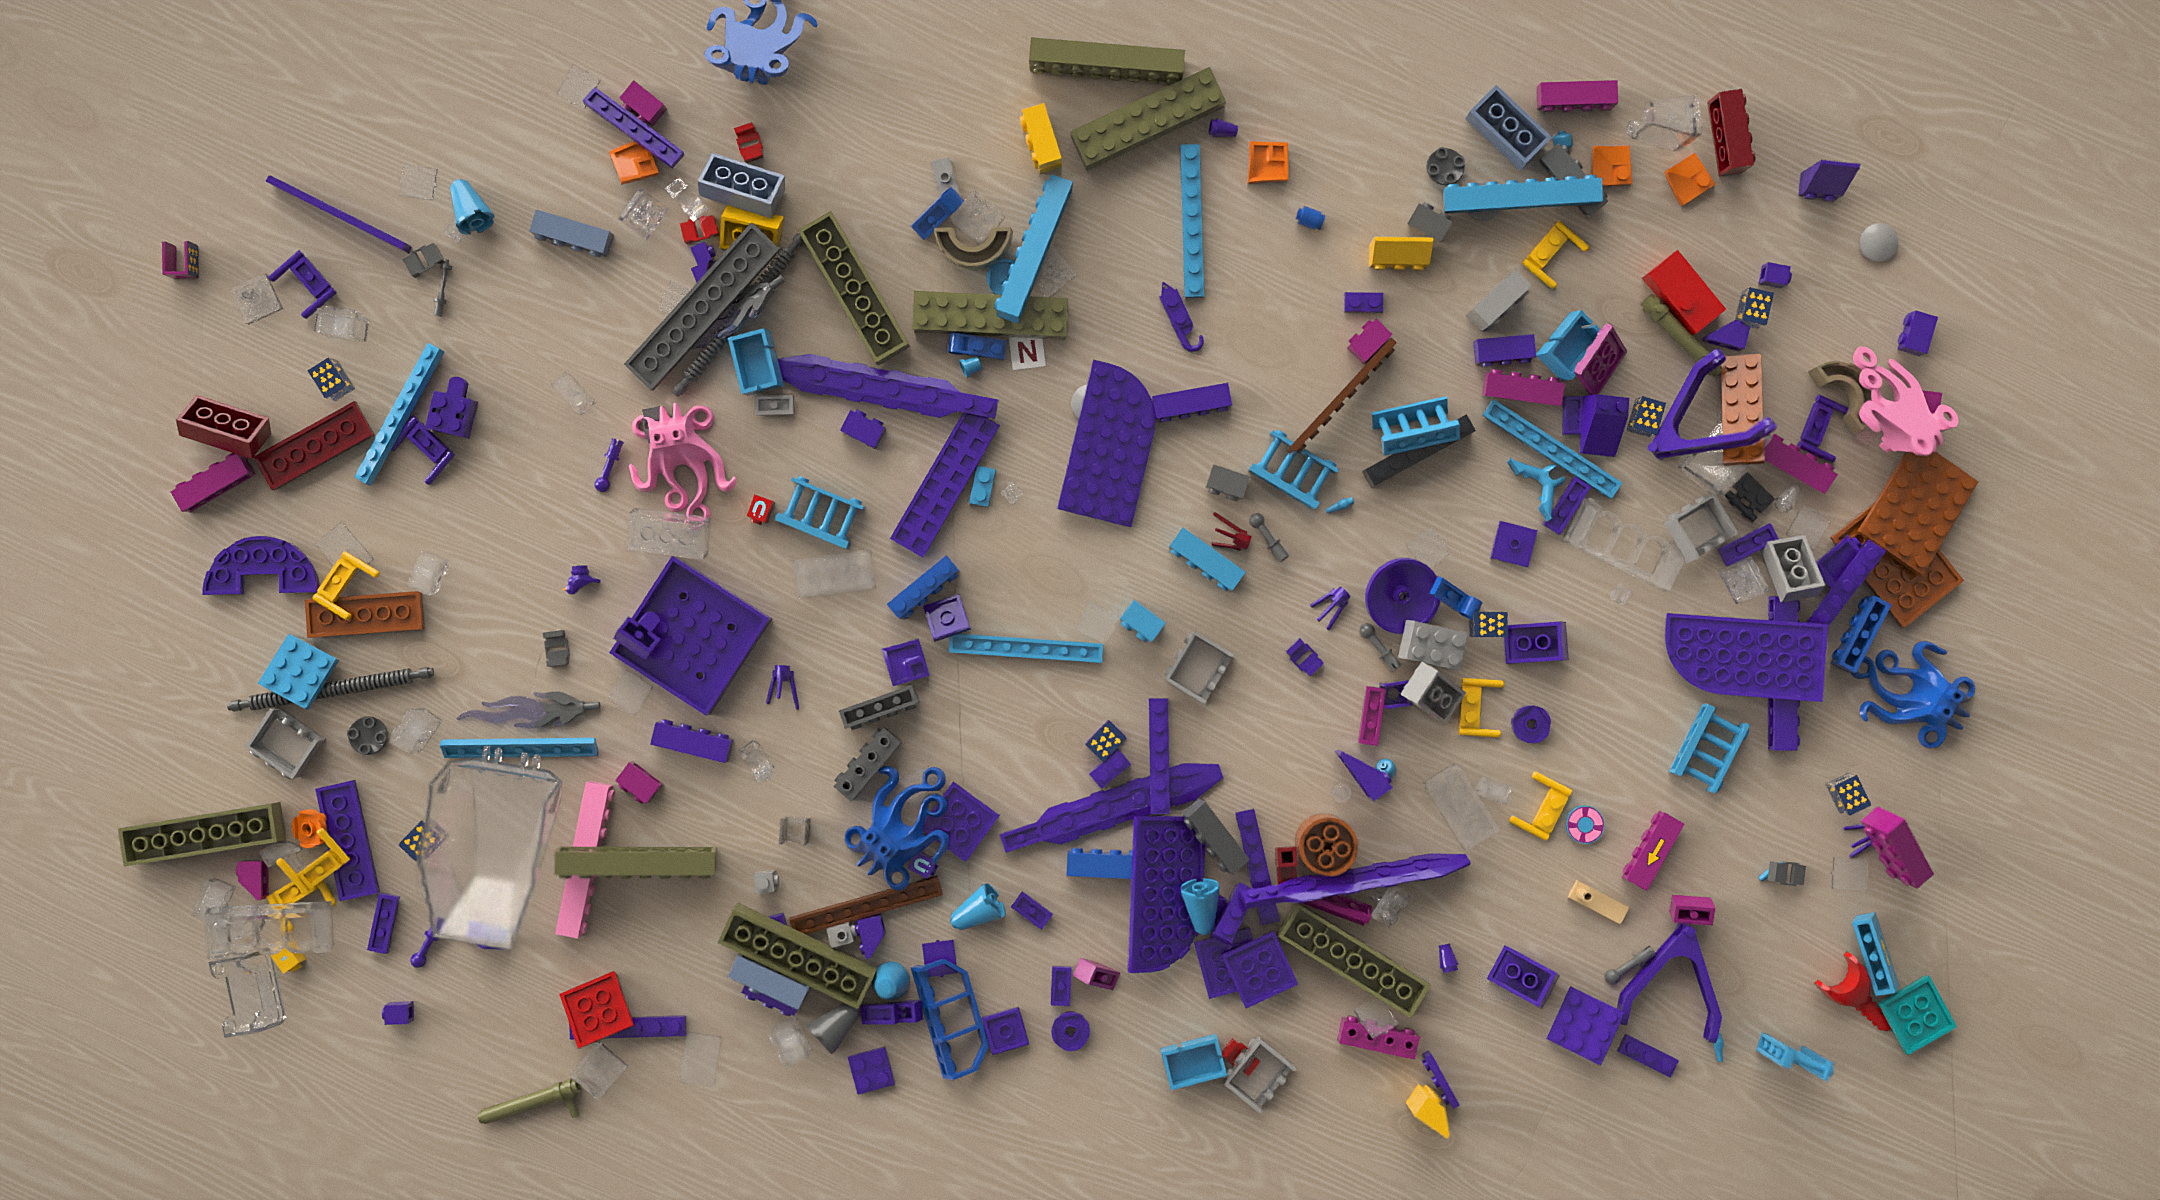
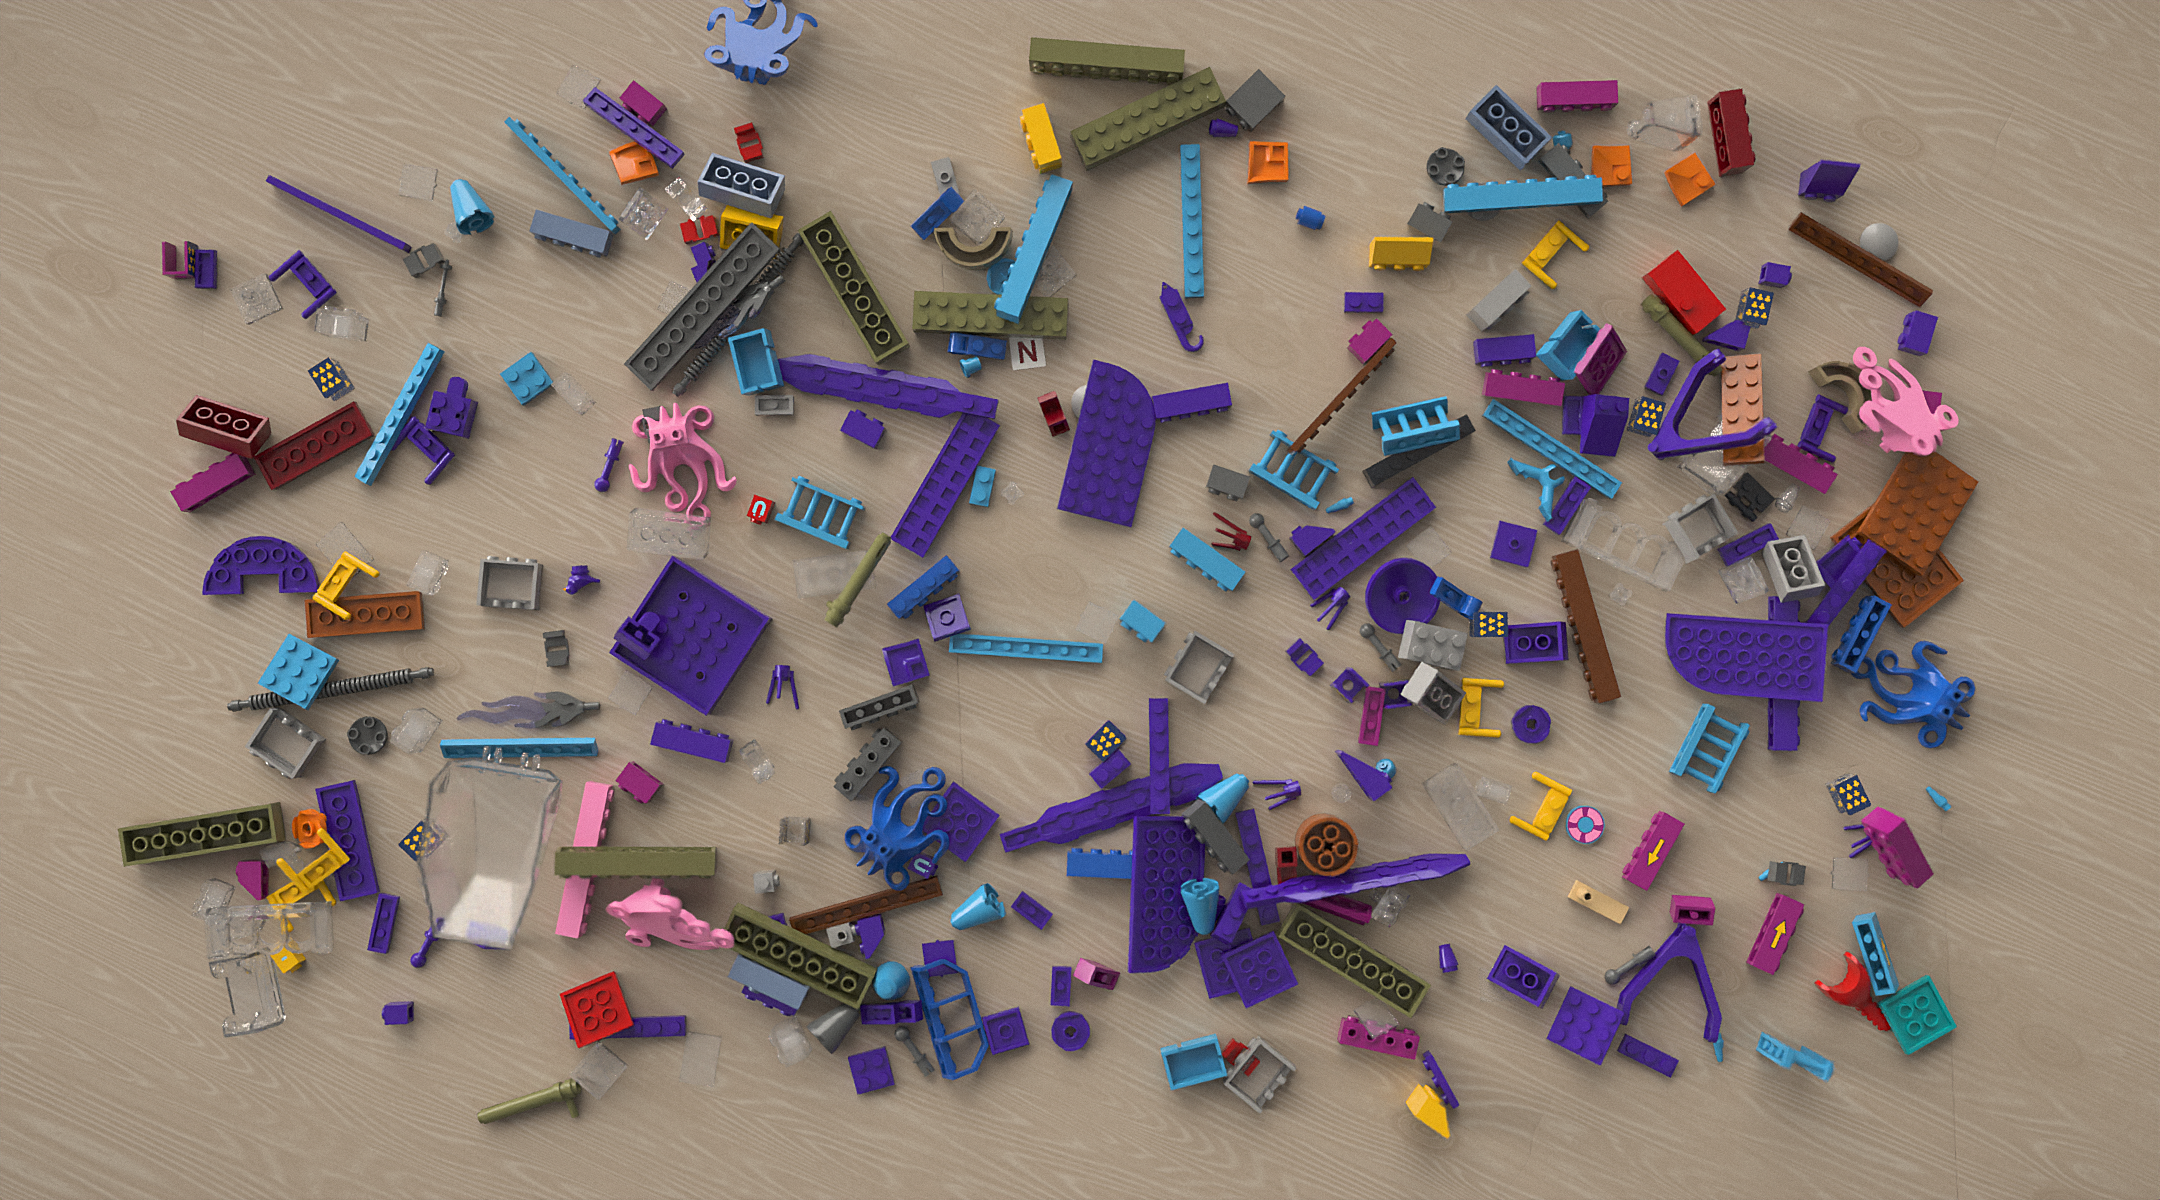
(206, 269): none -> dark purple plate
(509, 583): none -> window
(527, 378): none -> dark azure plate
(569, 180): none -> dark azure plate
(658, 914): none -> bright pink hips
(842, 605): none -> olive cylinder
(902, 1034): none -> dark grey pin
(1053, 413): none -> dark red brick
(1225, 795): none -> dark azure cone
(1254, 101): none -> dark grey panel
(1290, 791): none -> dark purple plant
(1309, 537): none -> dark purple slope
(1358, 684): none -> dark purple piece
(1363, 538): none -> dark purple plate
(1586, 626): none -> reddish brown brick
(1661, 374): none -> dark purple plate
(1775, 933): none -> magenta brick
(1860, 259): none -> reddish brown plate
(1939, 799): none -> dark azure piece

